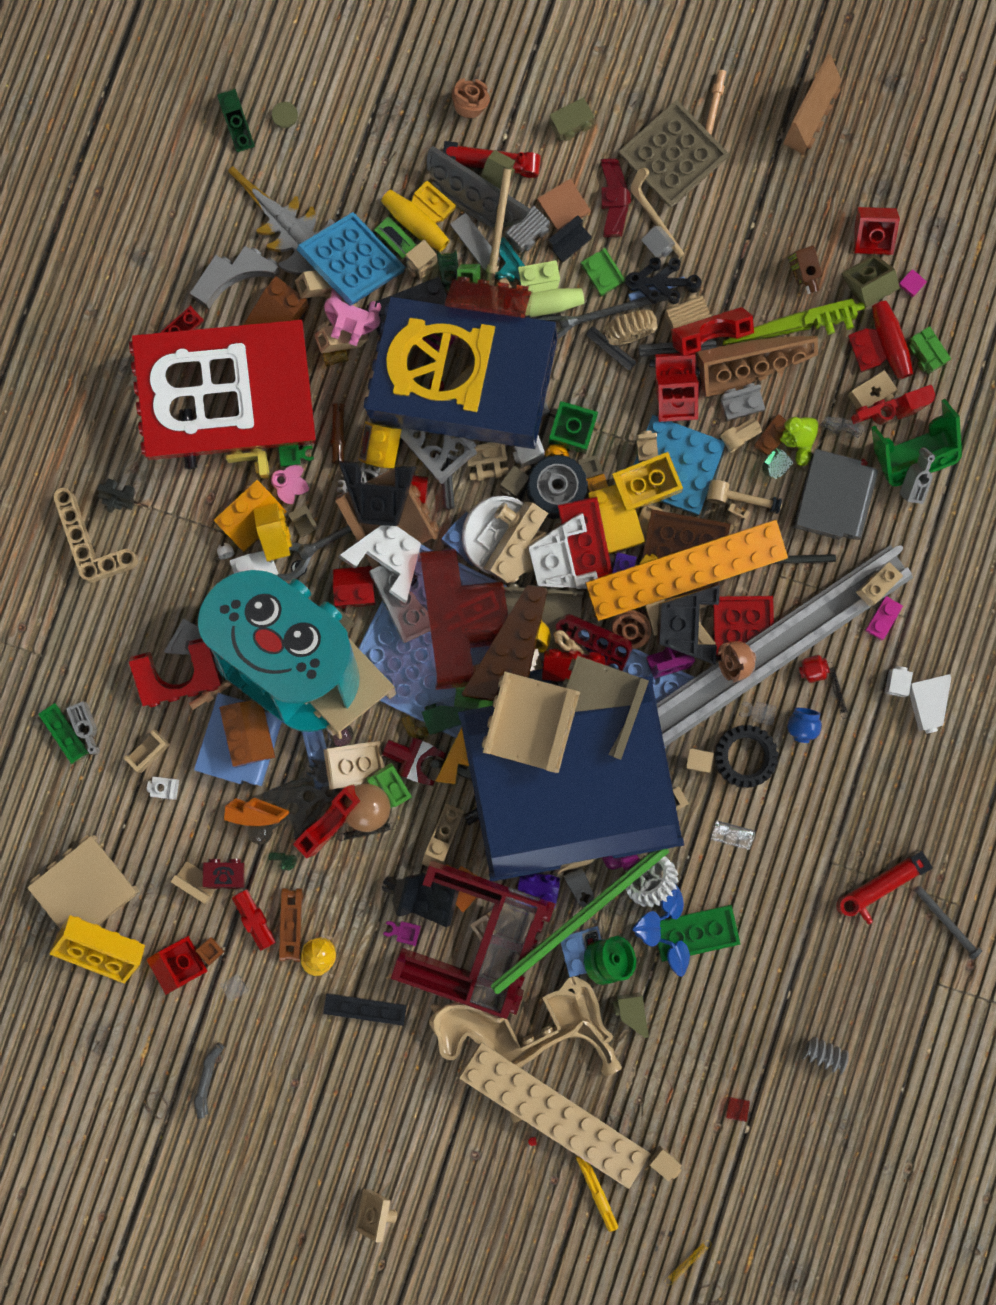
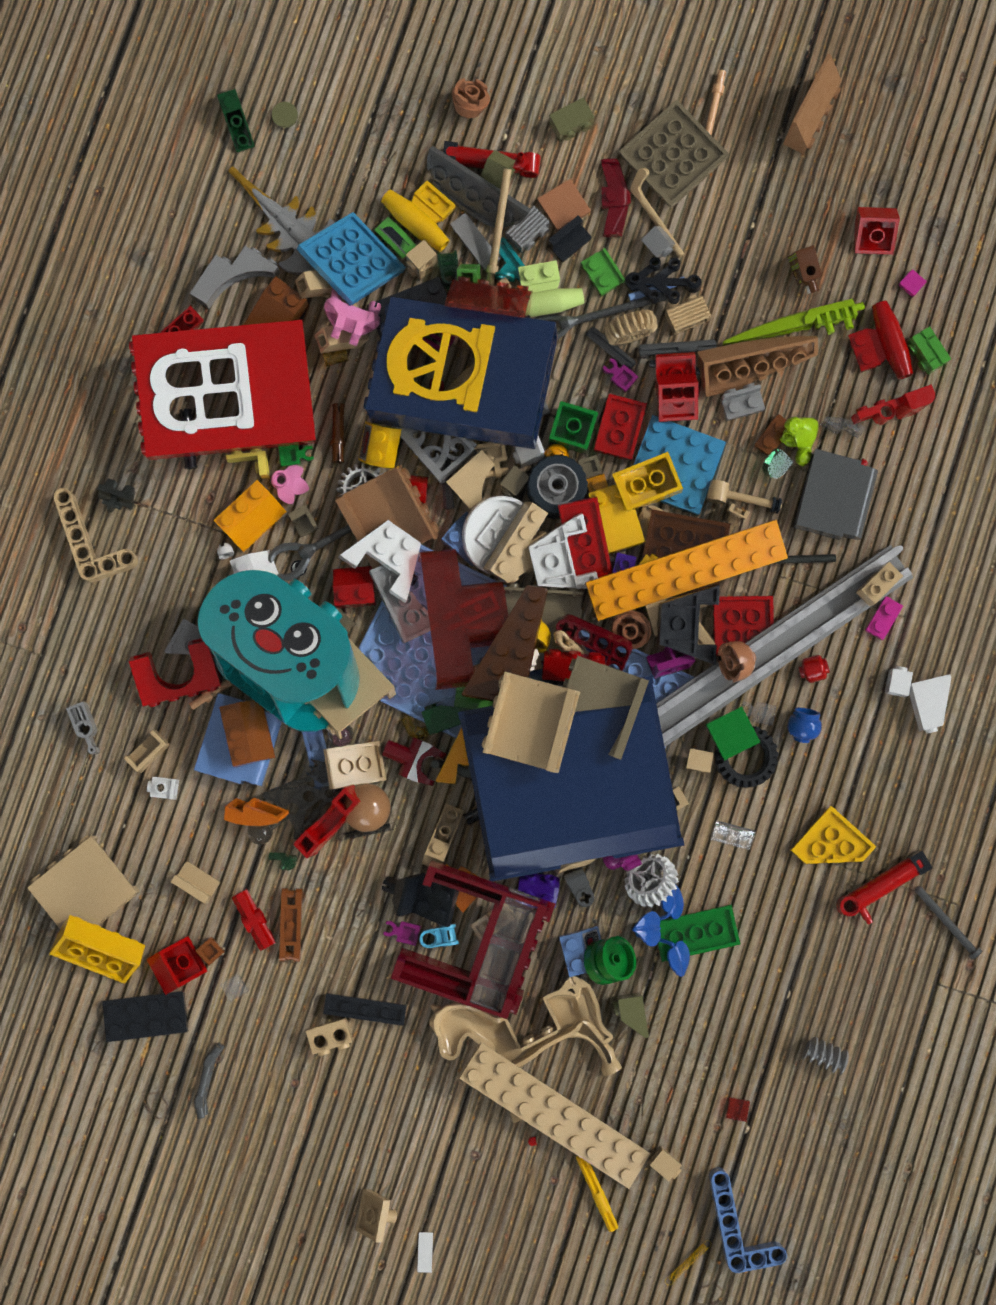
(63, 733): green plate -> none
(145, 1016): none -> black plate
(223, 875): dark red brick -> none
(273, 532): yellow brick -> none
(318, 956): yellow piece -> none
(328, 1030): none -> tan brick
(377, 502): black wing -> none
(392, 784): bright green plate -> none
(425, 1247): none -> white sticker
(440, 936): none -> medium azure piece
(469, 479): none -> tan arch
(507, 515): tan bush -> none
(577, 920): bright green axle -> none
(620, 427): none -> red plate
(622, 377): none -> magenta plate
(646, 445): tan bracket -> none
(732, 733): none -> green tile
(733, 323): red arch -> none
(733, 1229): none -> medium blue beam
(736, 437): tan piece -> none
(832, 841): none -> yellow plate
(838, 691): black piece -> none
(871, 280): olive slope -> none
(880, 384): tan brick -> none
(918, 478): light grey piece -> none
(941, 441): green windscreen -> none

